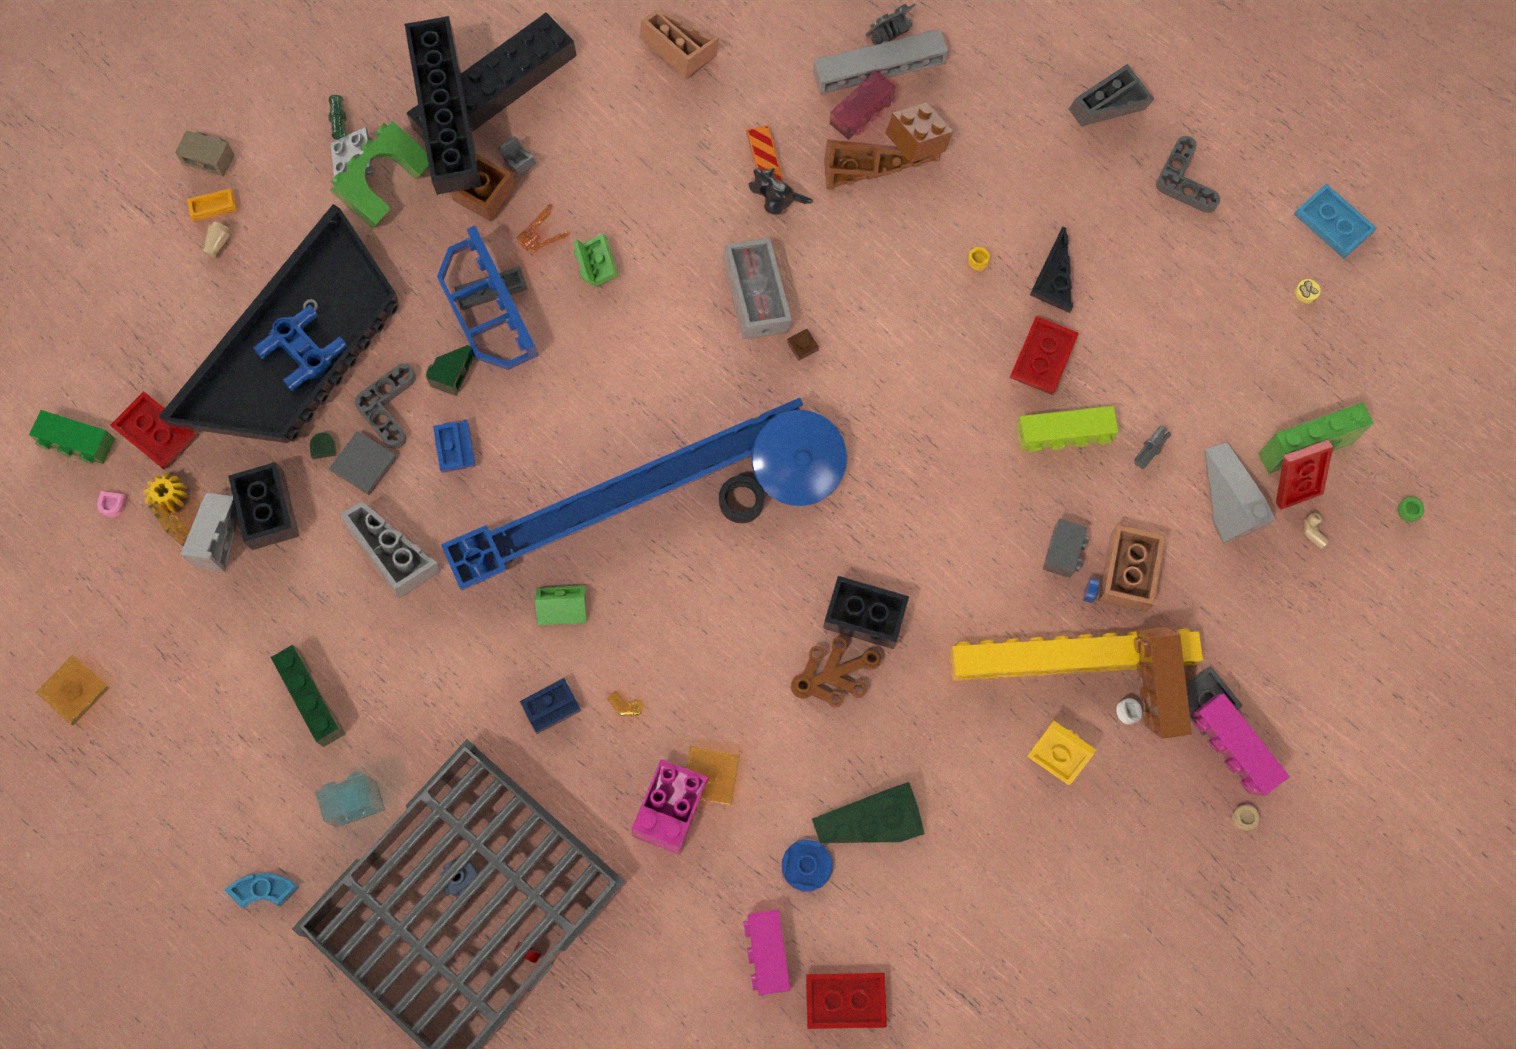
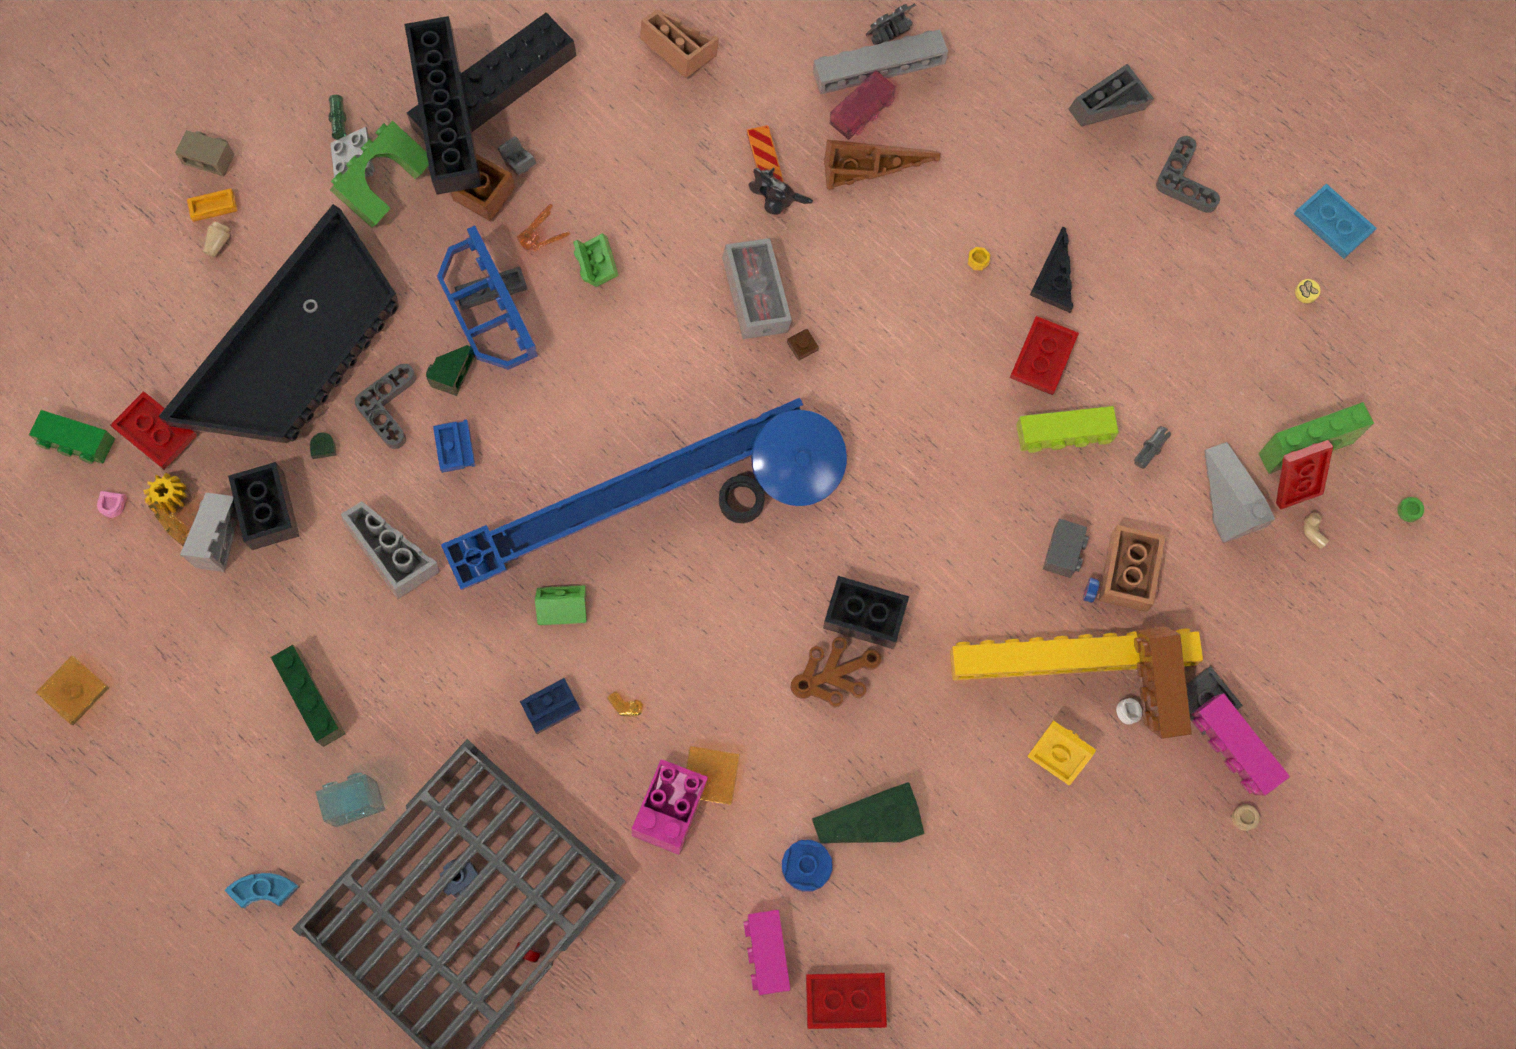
(300, 347): blue piece -> none
(363, 462): dark grey tile -> none
(918, 132): dark orange brick -> none

